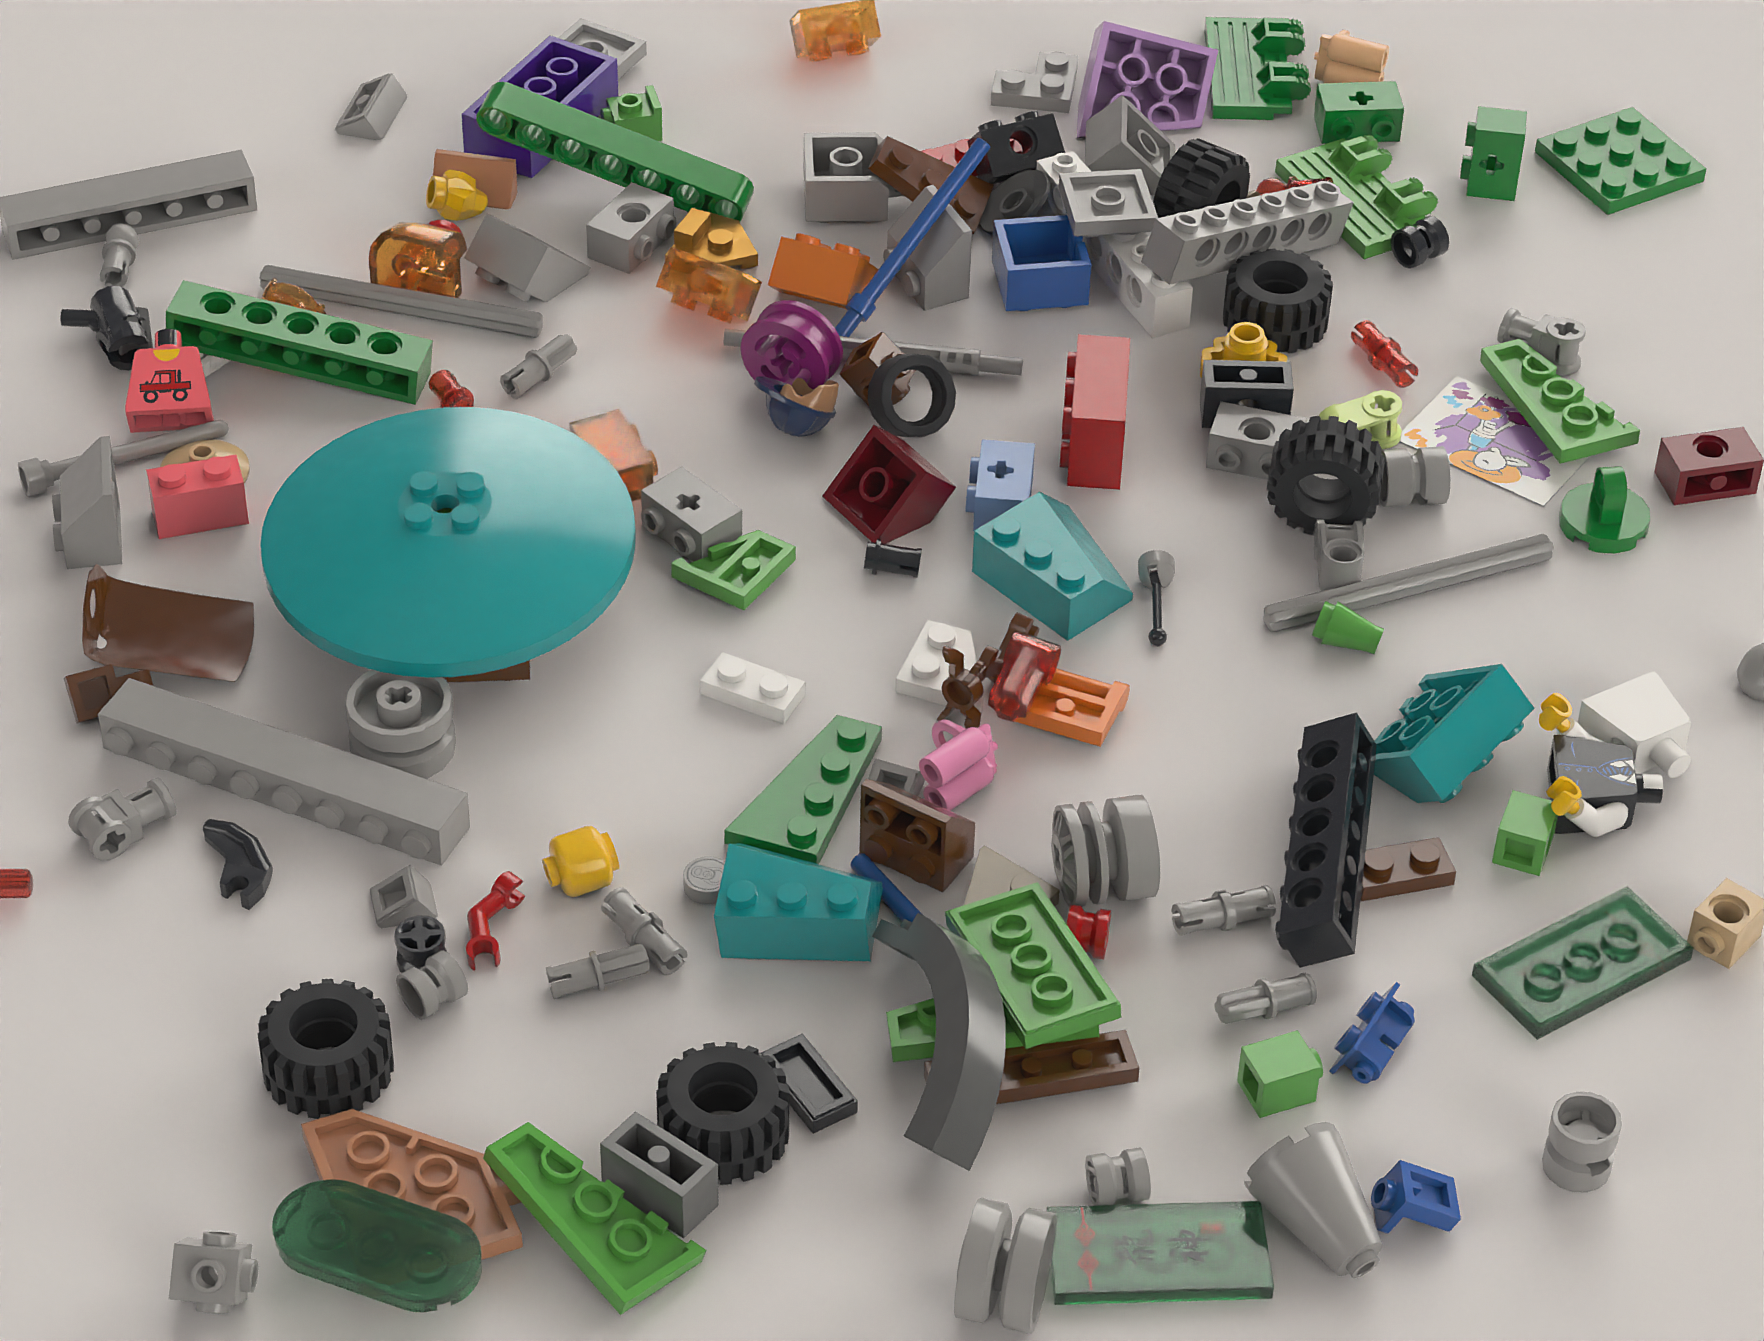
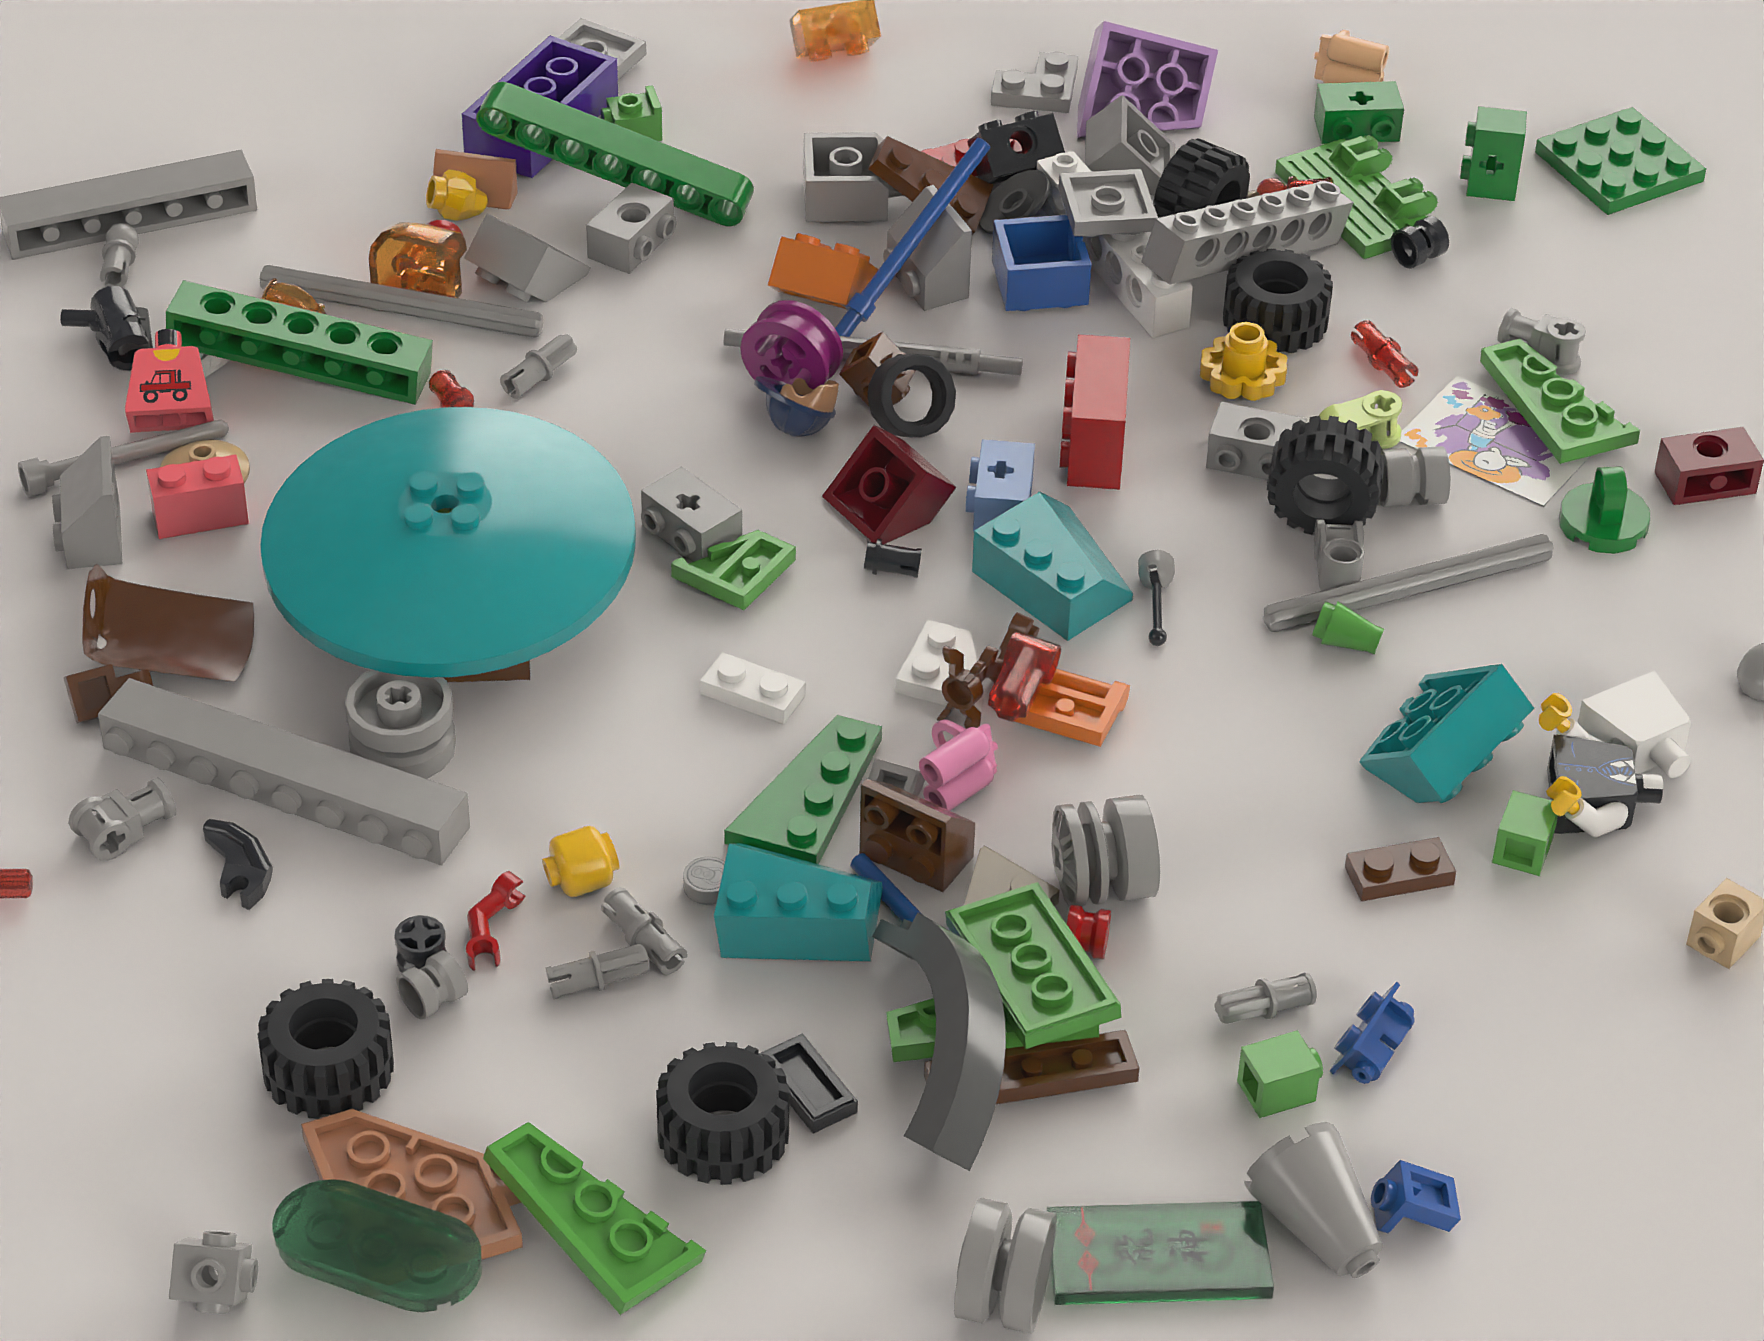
(372, 108): light grey slope -> none
(402, 897): light grey slope -> none
(621, 447): clear orange brick -> none
(660, 1173): dark grey brick -> none
(709, 284): clear orange brick -> none
(715, 239): pearl gold plate -> none
(1118, 1177): light grey wheel -> none
(1223, 910): light grey pin -> none
(1245, 383): black brick -> none
(1252, 67): hinge -> none
(1327, 841): black brick -> none
(1581, 1141): light grey wheel -> none
(1582, 962): clear green tile -> none

